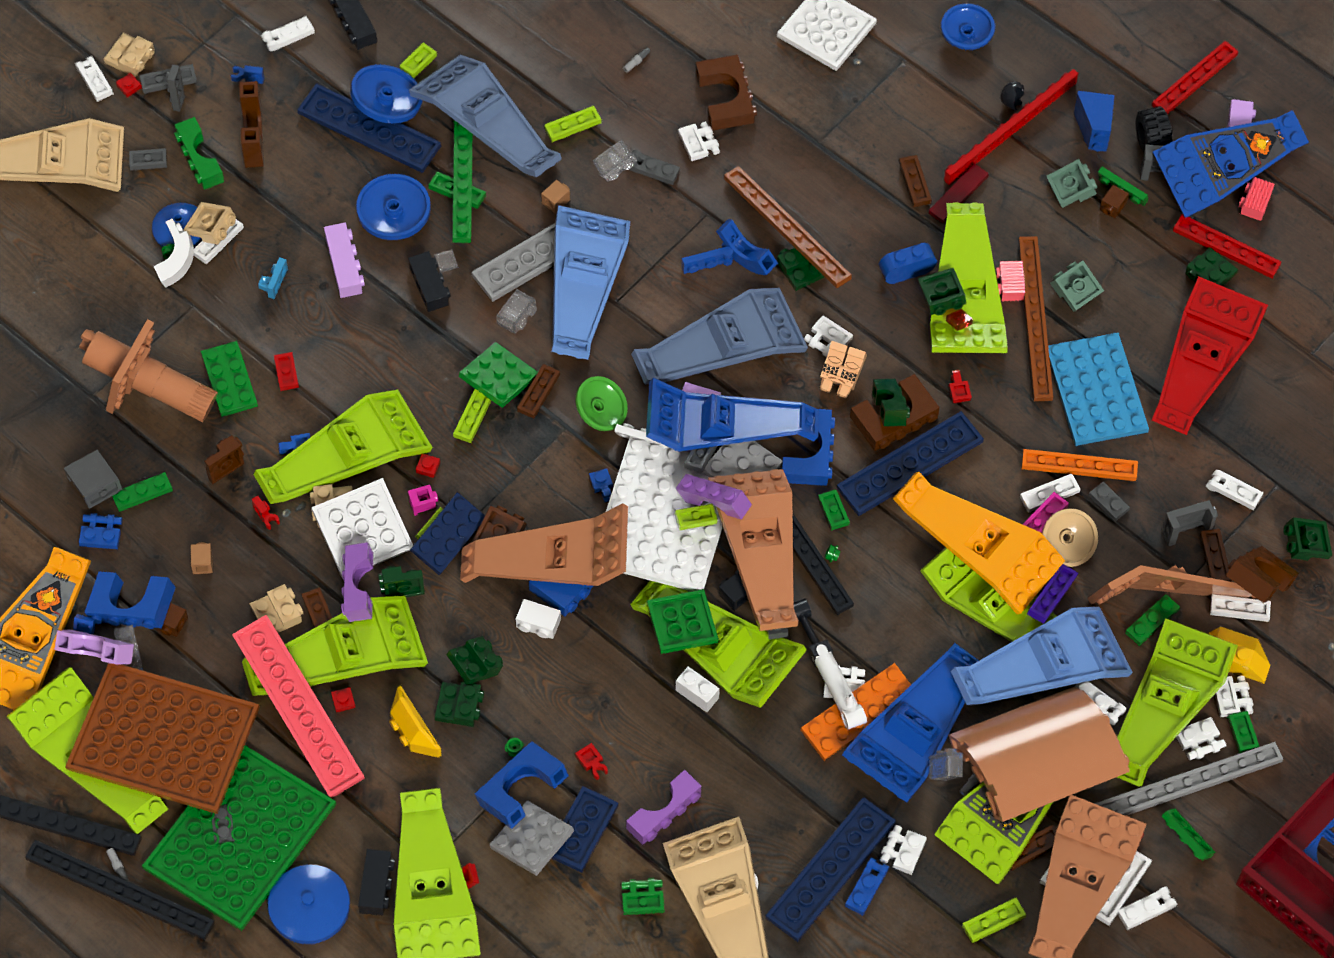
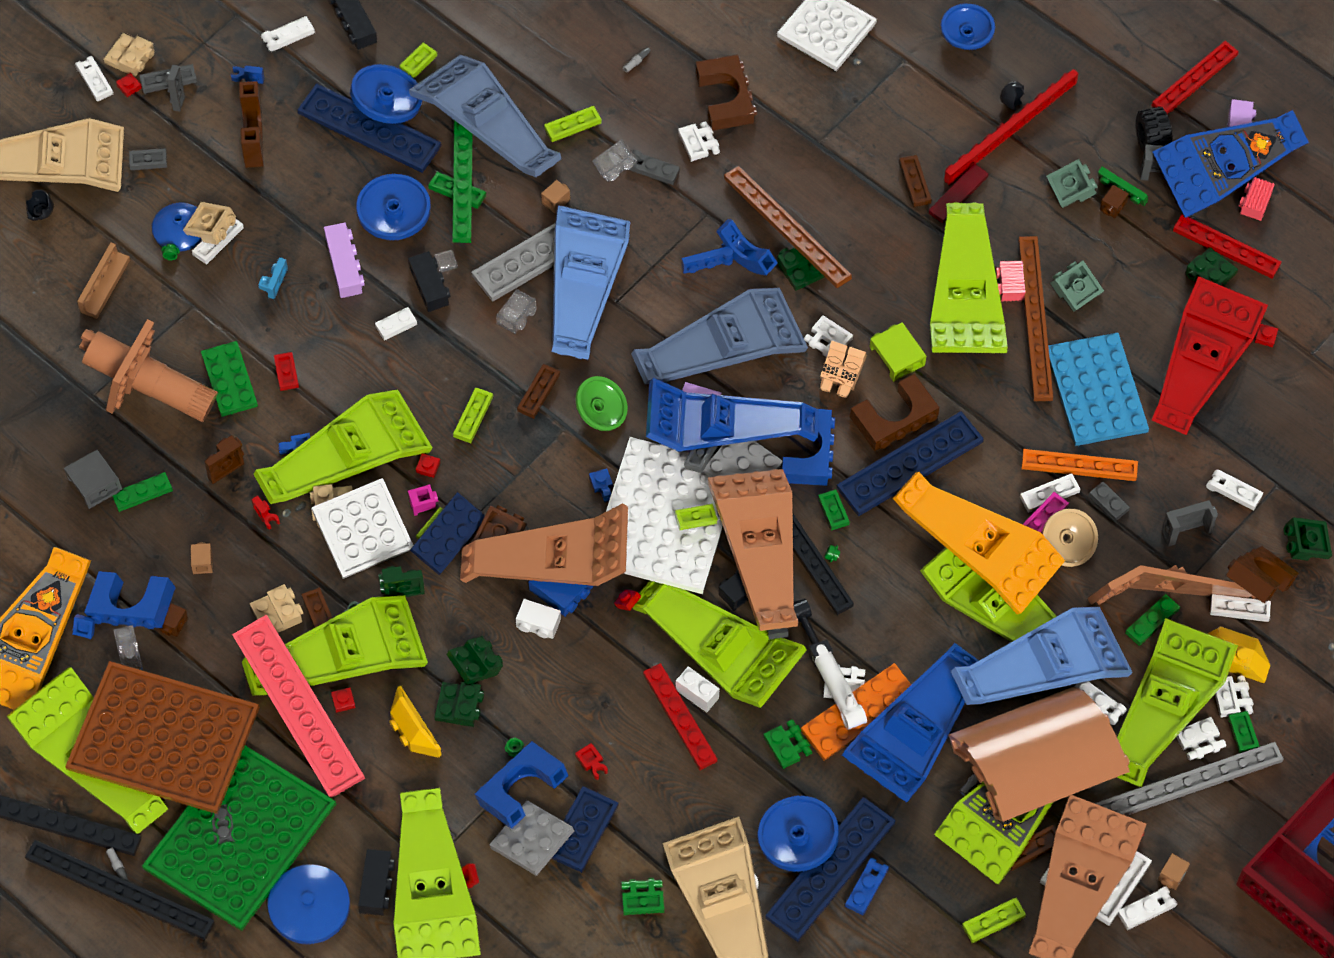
(39, 205): none -> black hair
(93, 645): lavender arch -> none
(100, 536): blue plate -> none
(102, 282): none -> medium nougat fence
(180, 260): white arch -> none
(206, 169): green arch -> none
(357, 562): medium lavender arch -> none
(396, 323): none -> white plate
(498, 374): green plate -> none
(627, 599): none -> red plate
(628, 431): white plate -> none
(646, 824): medium lavender arch -> none
(680, 716): none -> red plate
(682, 621): green plate -> none
(728, 499): medium lavender arch -> none
(782, 747): none -> green plate
(798, 833): none -> blue dish
(893, 404): dark green arch -> none
(898, 351): none -> lime panel
(907, 263): blue brick -> none
(909, 852): white plate -> none
(942, 291): dark green plate -> none
(946, 765): clear brick -> none
(959, 319): clear red plate -> none
(959, 389): red plate -> none
(1052, 593): dark purple plate -> none
(1094, 118): blue slope -> none
(1173, 872): none -> medium nougat brick
(1188, 834): green plate -> none
(1215, 554): reddish brown plate -> none
(1266, 335): none -> red plate

